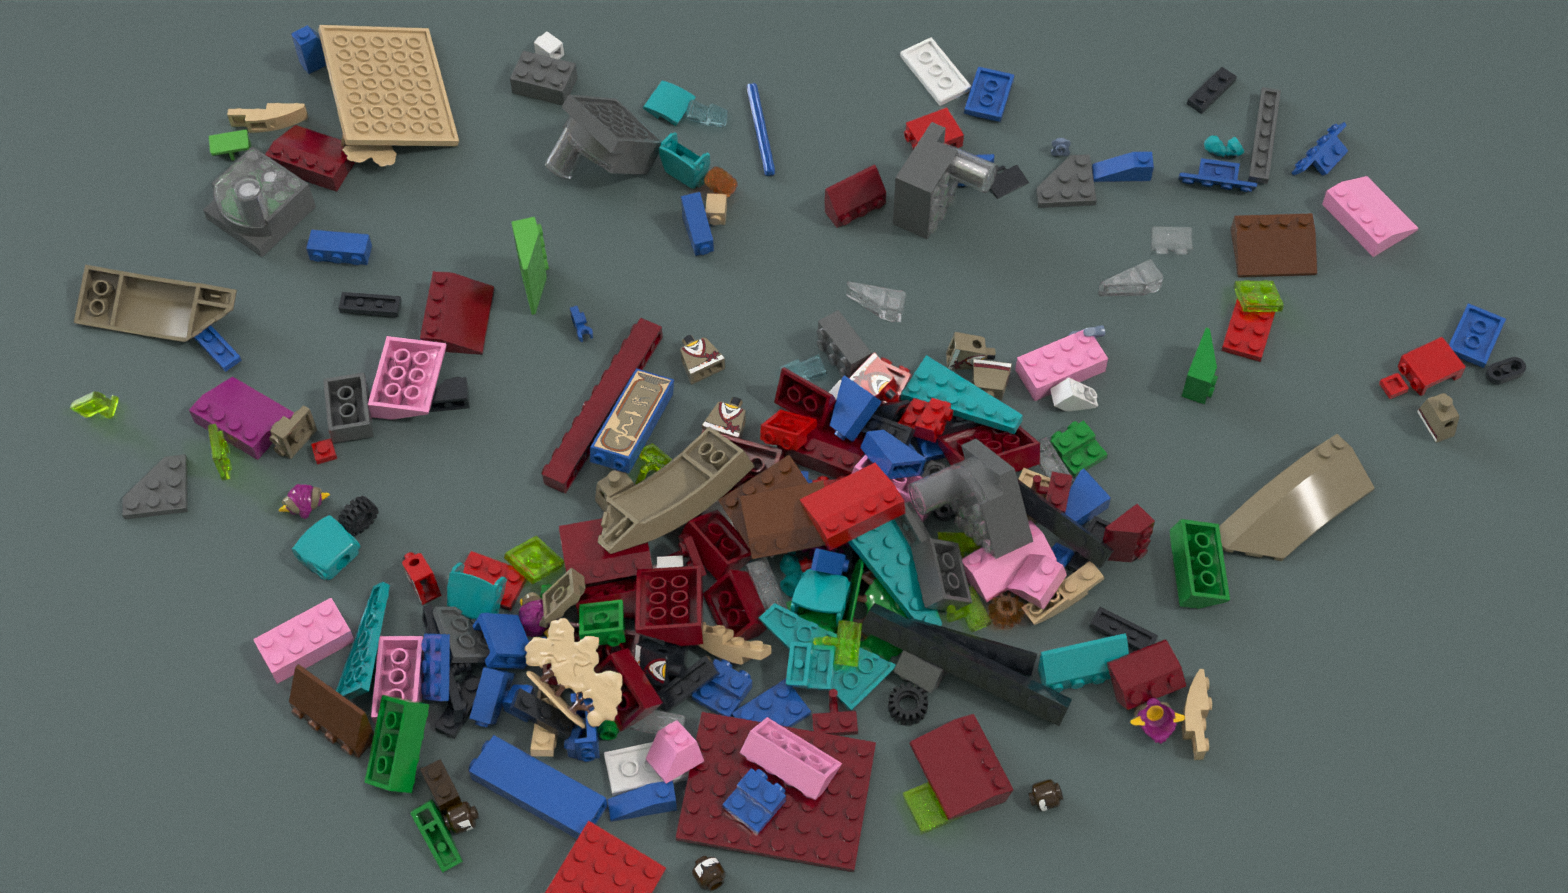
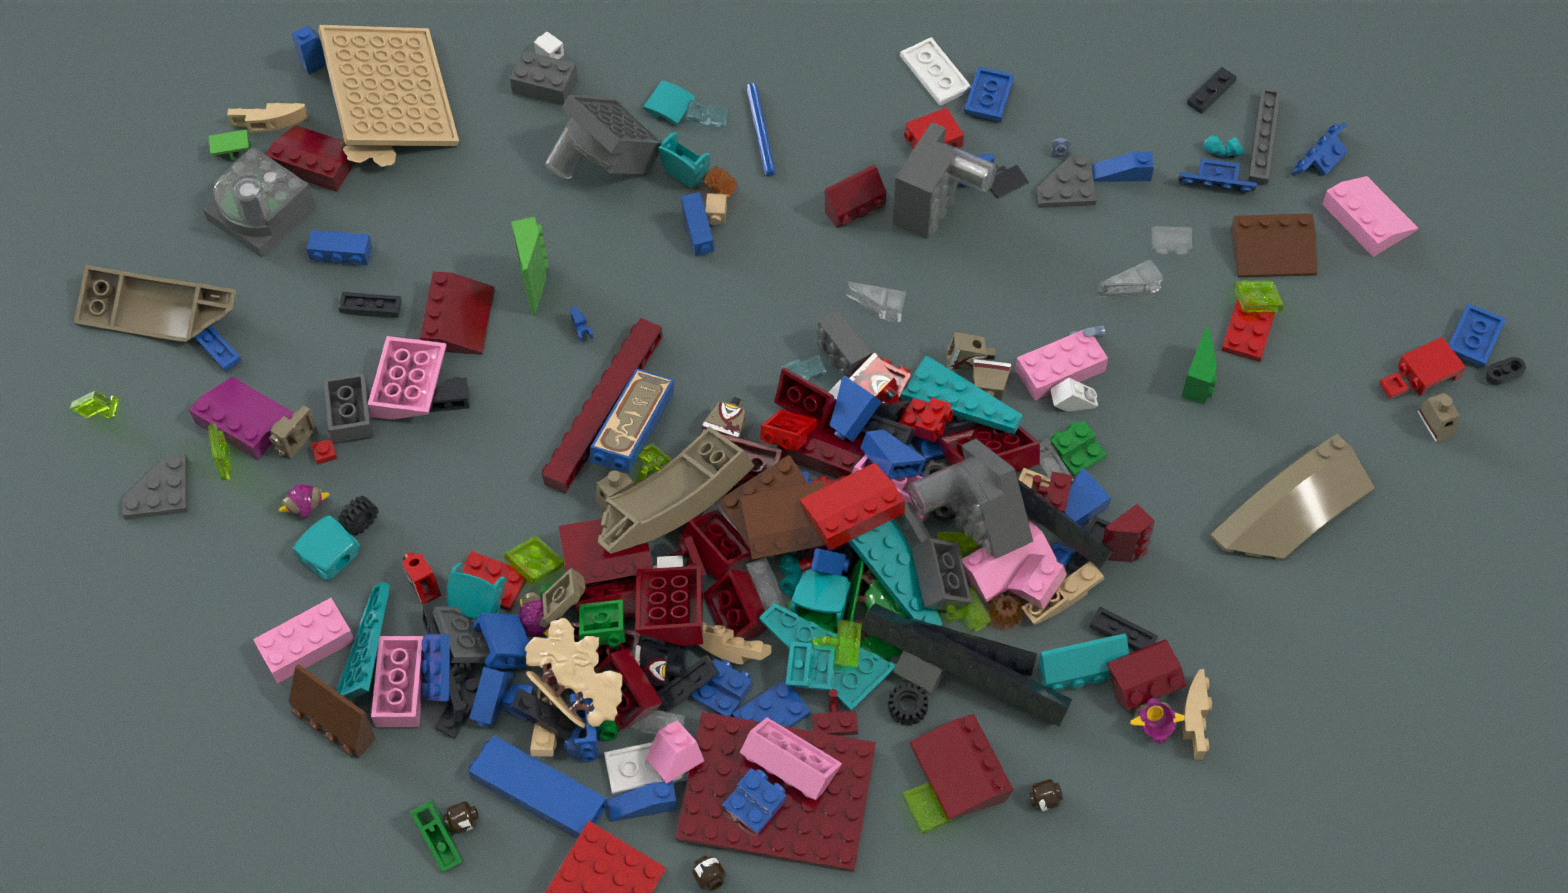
(396, 744): green slope -> none
(440, 785): dark brown brick -> none
(700, 358): torso -> none
(1199, 564): green slope -> none

